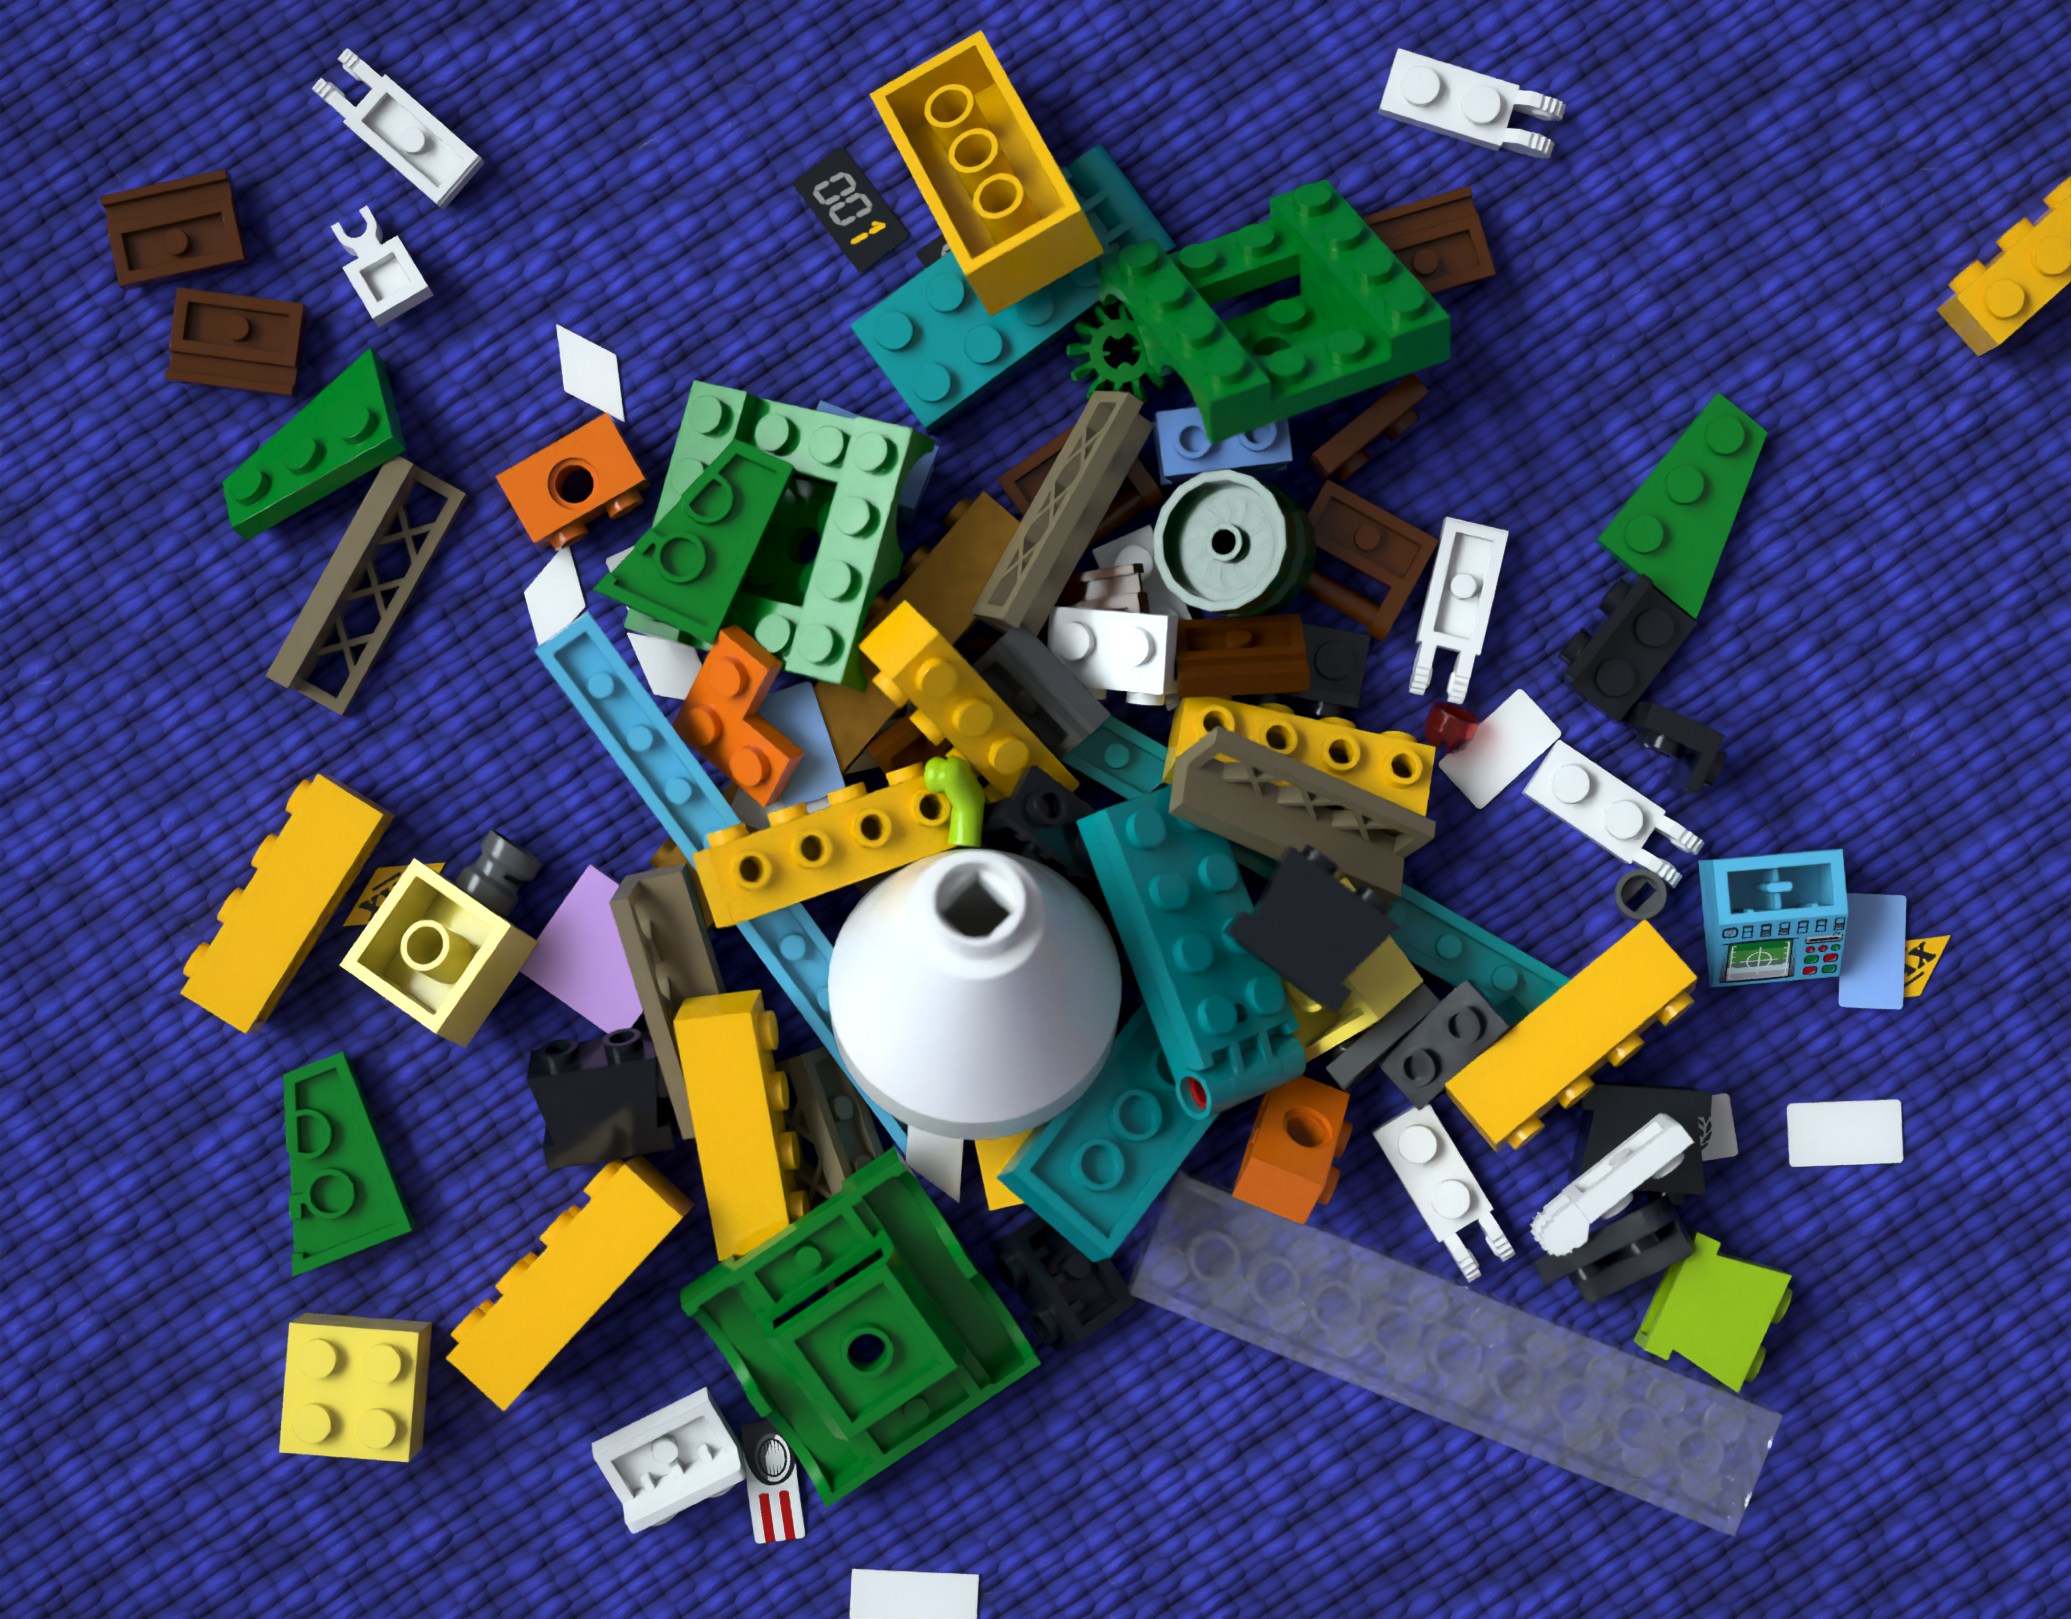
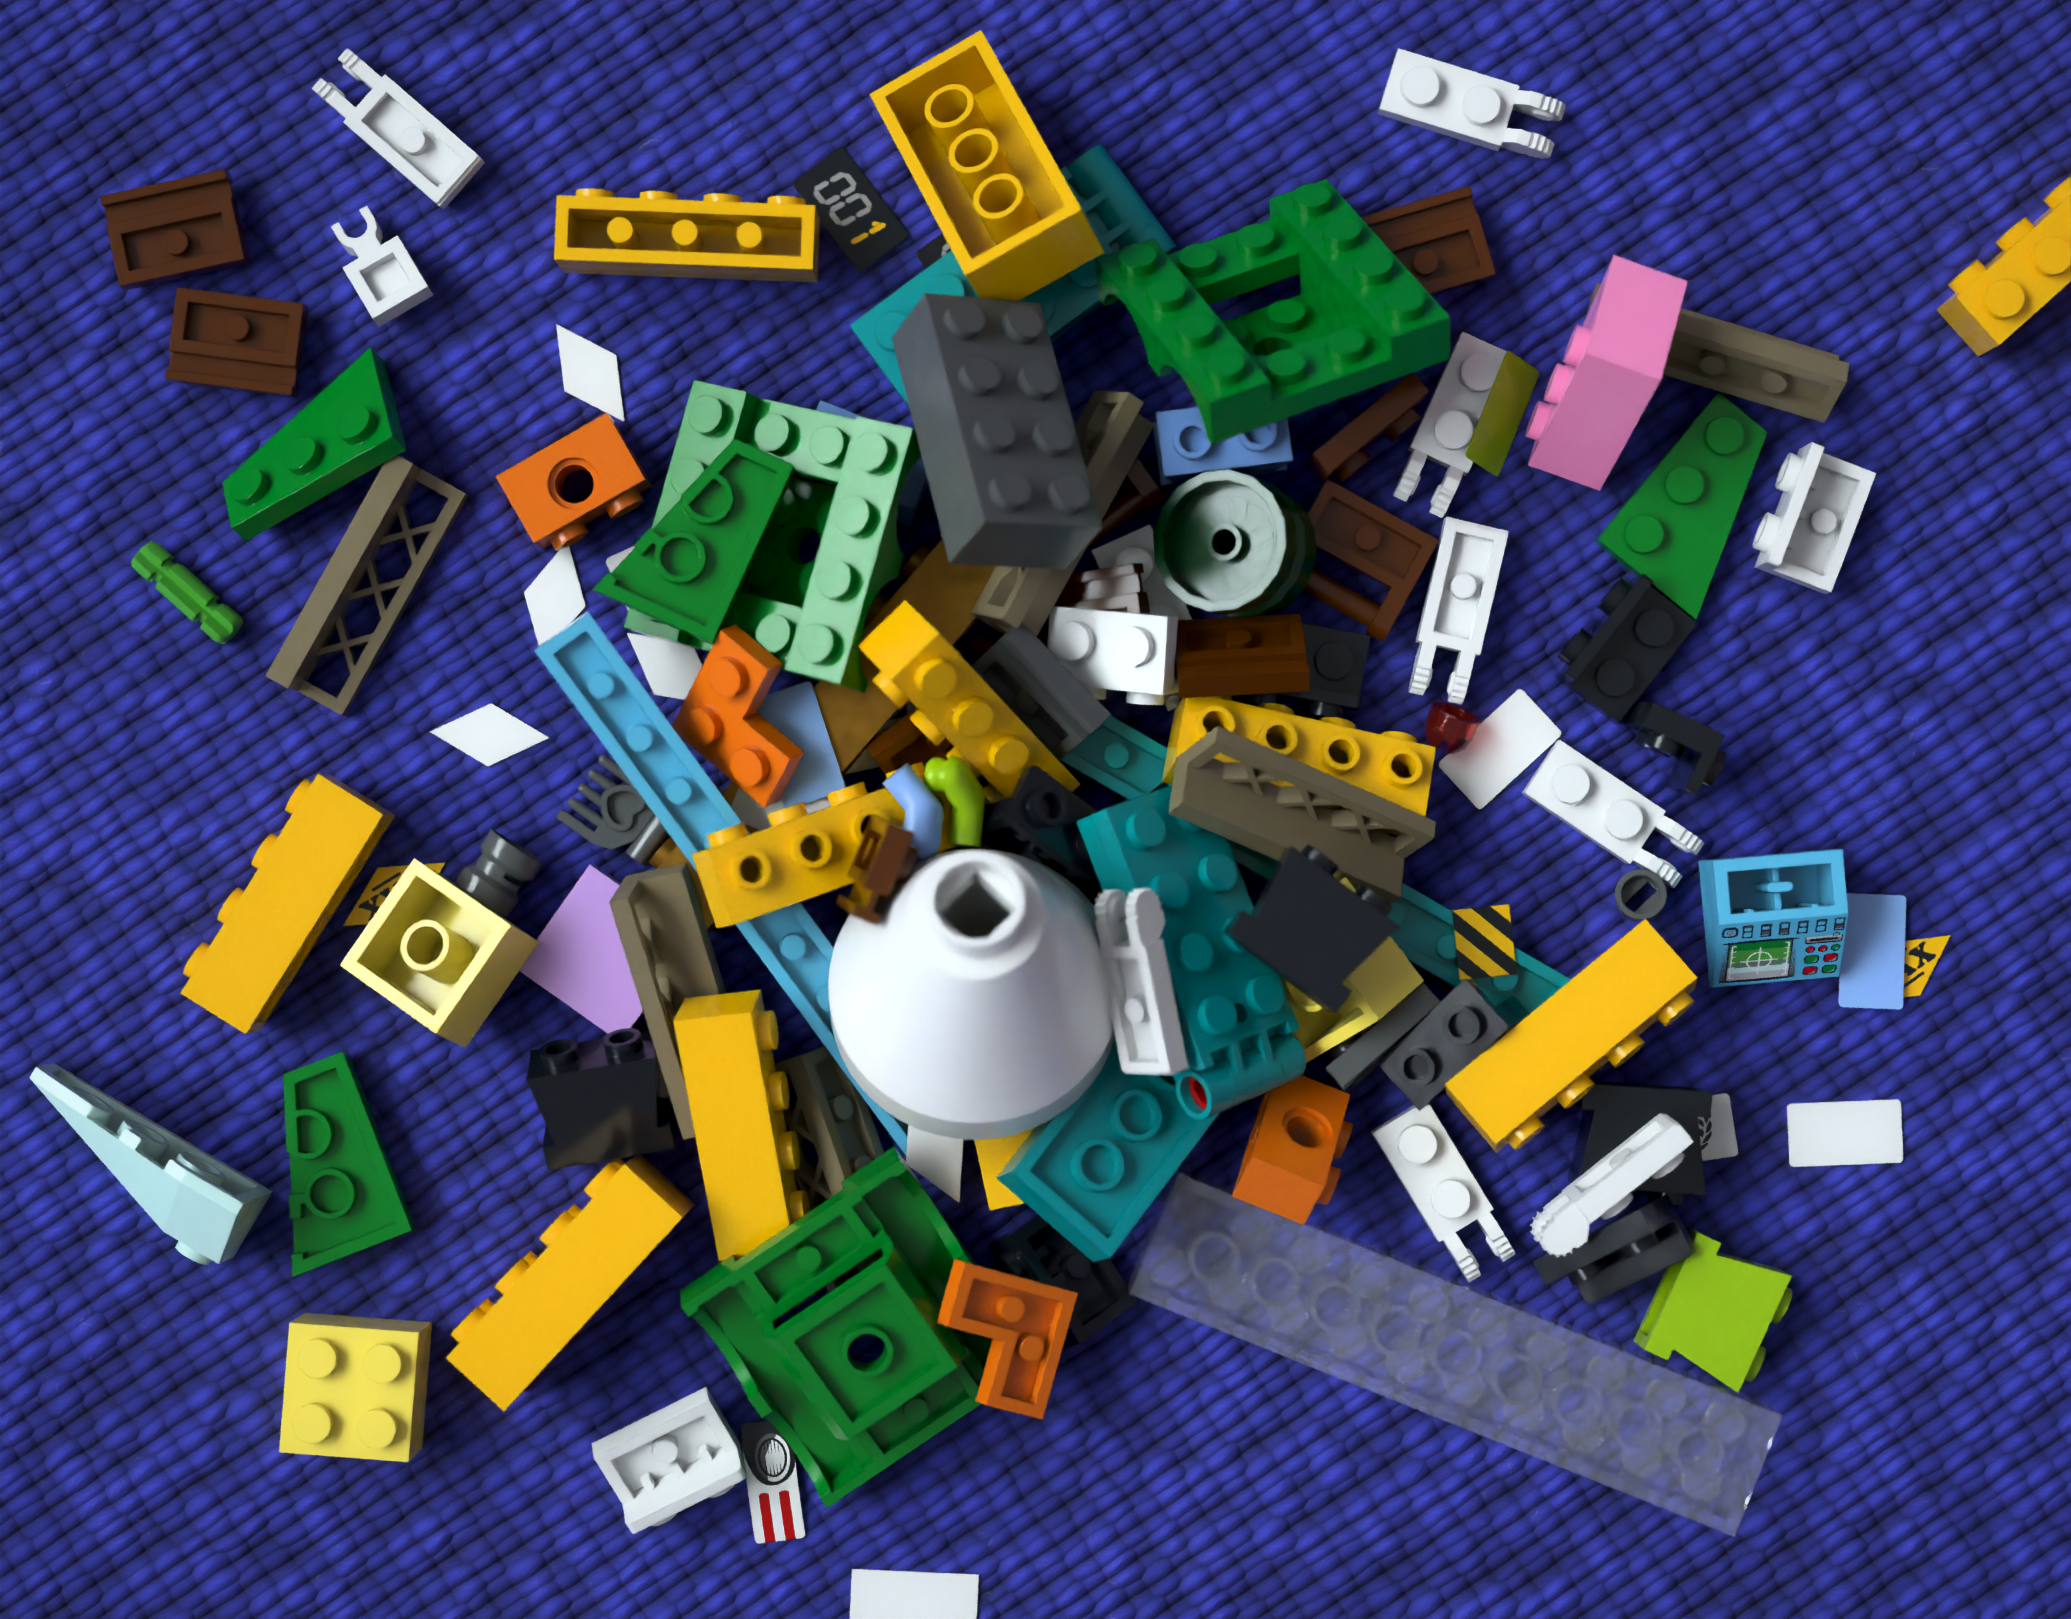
(175, 1182): none -> light aqua wedge
(187, 592): none -> bright green axle
(489, 734): none -> white sticker
(624, 815): none -> dark grey piece
(687, 236): none -> yellow brick
(879, 862): none -> reddish brown plate
(922, 810): none -> light blue arm
(995, 432): none -> dark grey brick
(1026, 1329): none -> orange plate
(1115, 334): green gear -> none
(1139, 982): none -> white hinge
(1452, 419): none -> white hinge
(1484, 942): none -> sticker
(1502, 413): none -> lime sticker
(1607, 374): none -> bright pink wedge
(1754, 365): none -> dark tan fence
(1813, 518): none -> white bracket

